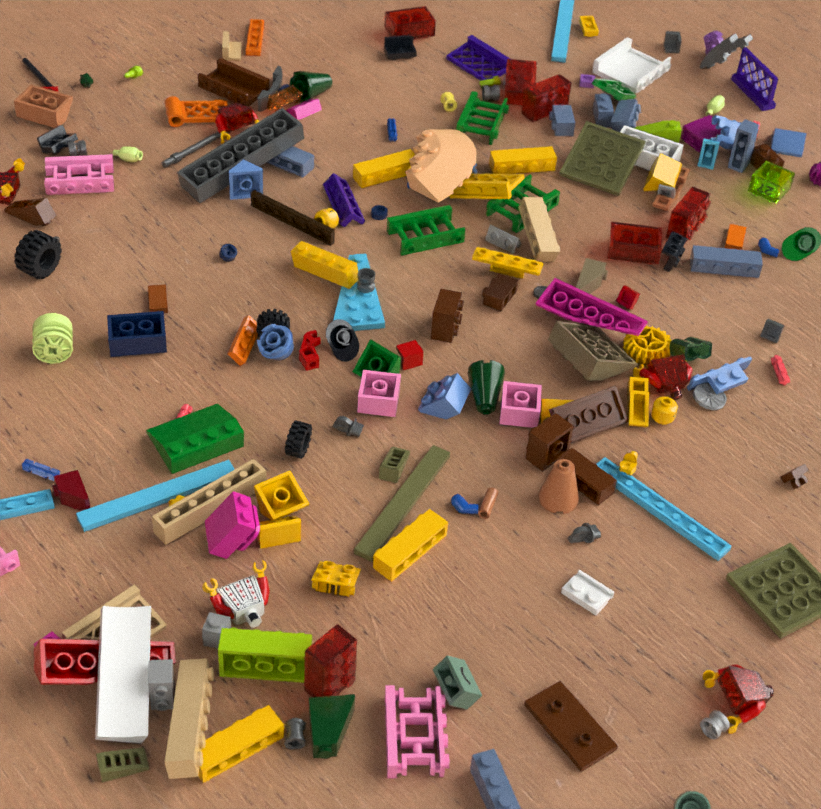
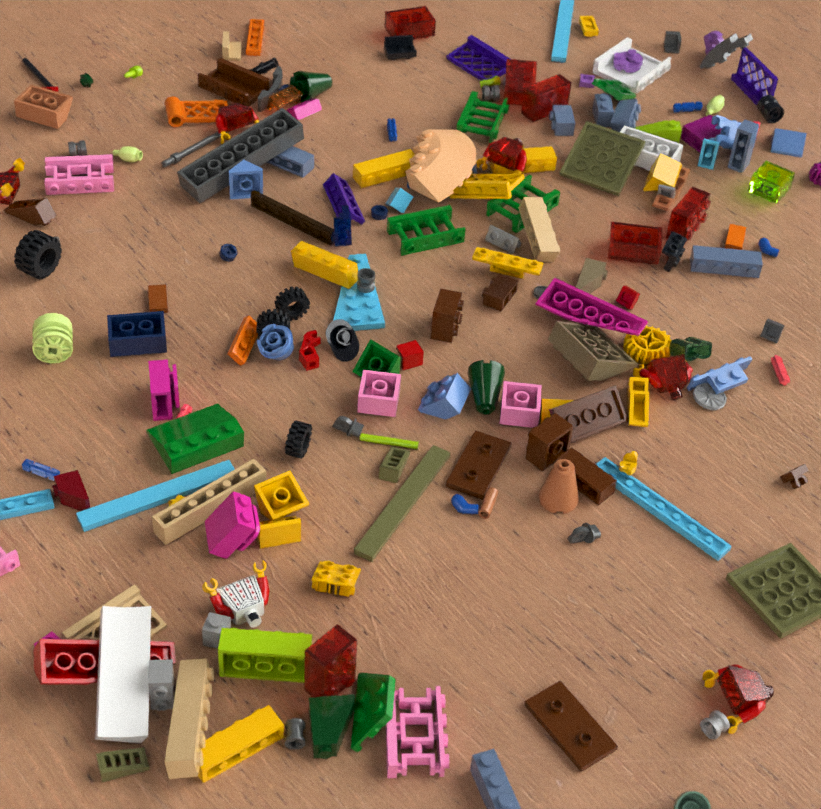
(55, 140): black bracket -> none
(163, 389): none -> dark pink brick
(264, 67): none -> black pin
(291, 296): none -> black tyre
(327, 217): yellow head -> none
(342, 228): none -> clear blue bracket
(372, 706): none -> green wing
(389, 441): none -> lime bar
(399, 199): none -> medium azure panel
(409, 545): yellow brick -> none
(447, 106): light yellow bush -> none
(457, 682): sand green brick -> none
(478, 464): none -> reddish brown plate
(505, 153): none -> clear red torso
(587, 592): white plate -> none
(628, 61): none -> medium lavender plate
(664, 410): yellow head -> none
(688, 106): none -> blue axle
(765, 153): reddish brown brick -> none
(770, 109): none -> black wheel
(801, 244): green piece -> none

